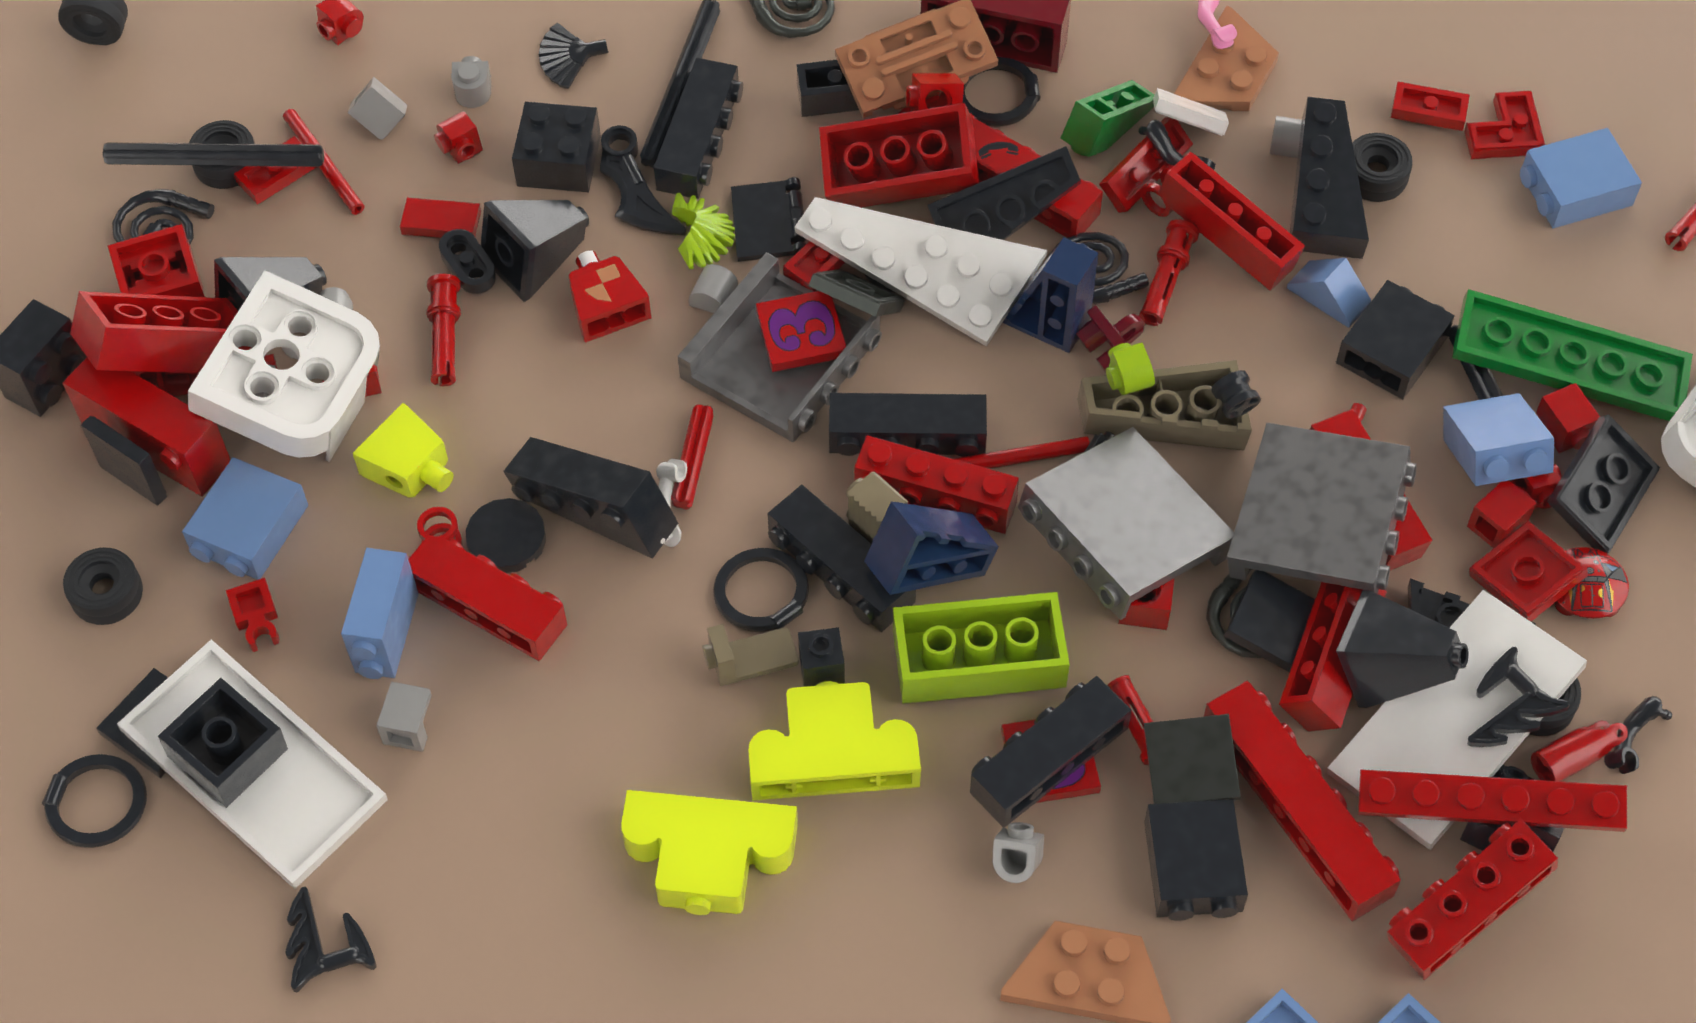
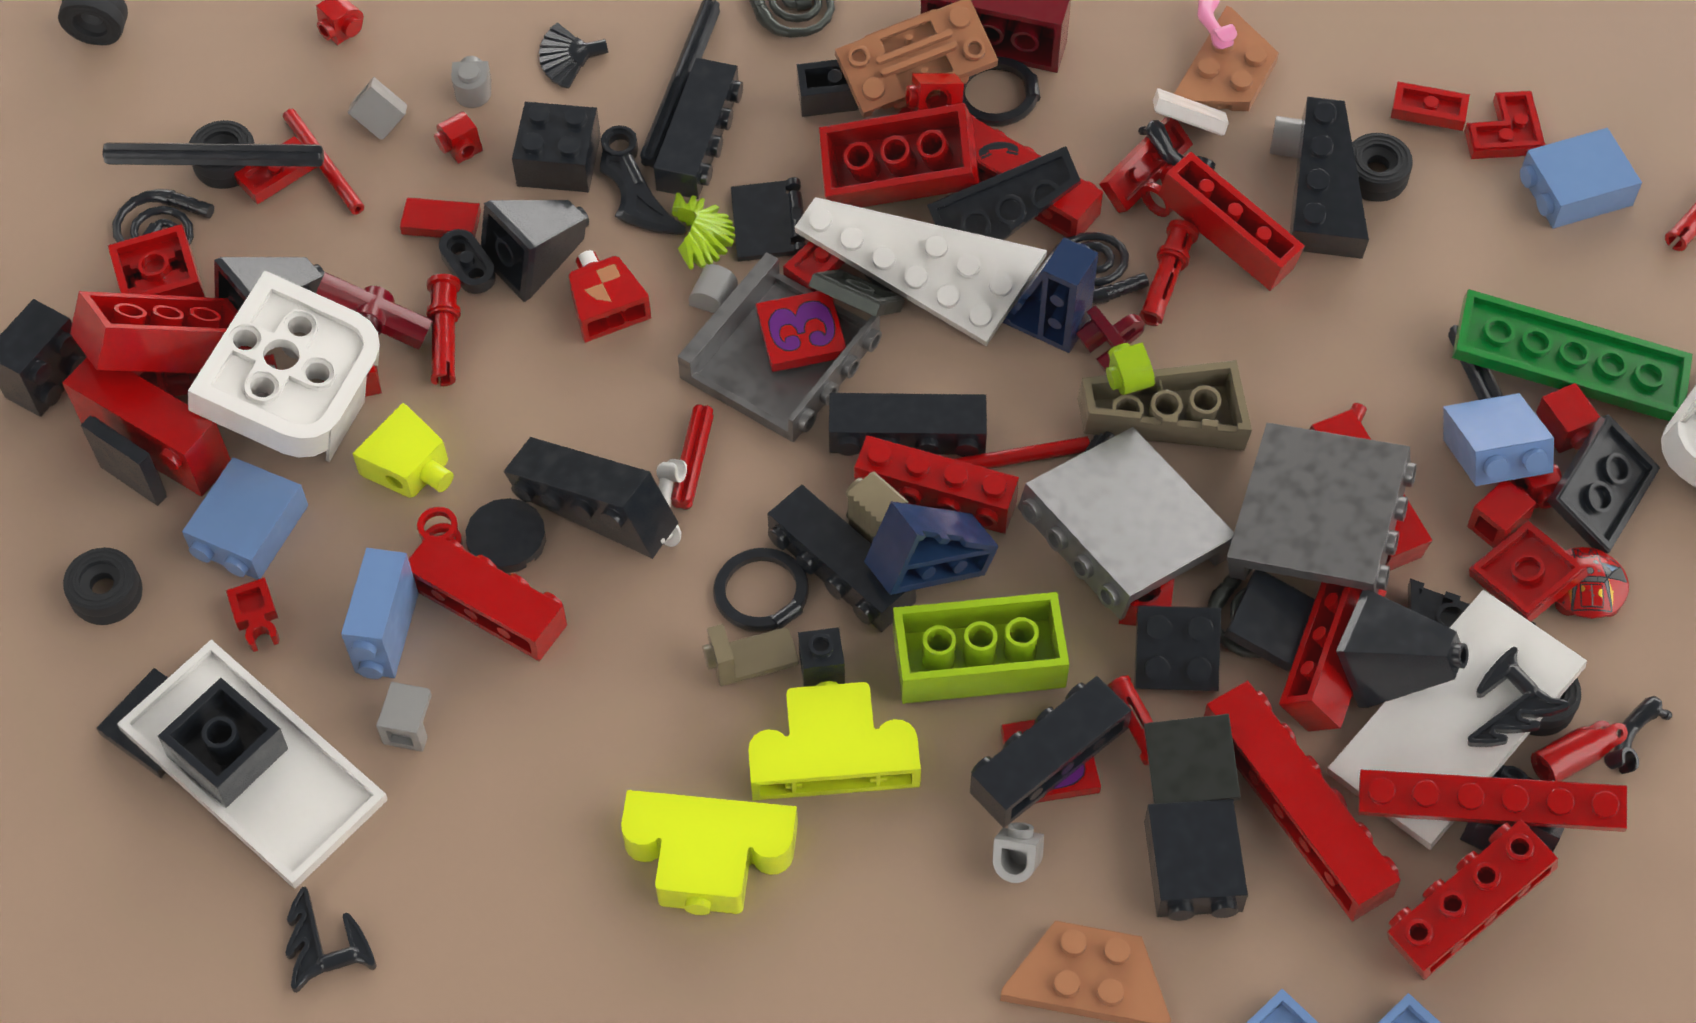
(58, 787): black piece -> none
(378, 307): none -> dark red piece
(1105, 117): green slope -> none
(1177, 648): none -> black plate
(1236, 394): black wheel -> none
(1332, 289): medium blue slope -> none
(1395, 339): black brick -> none

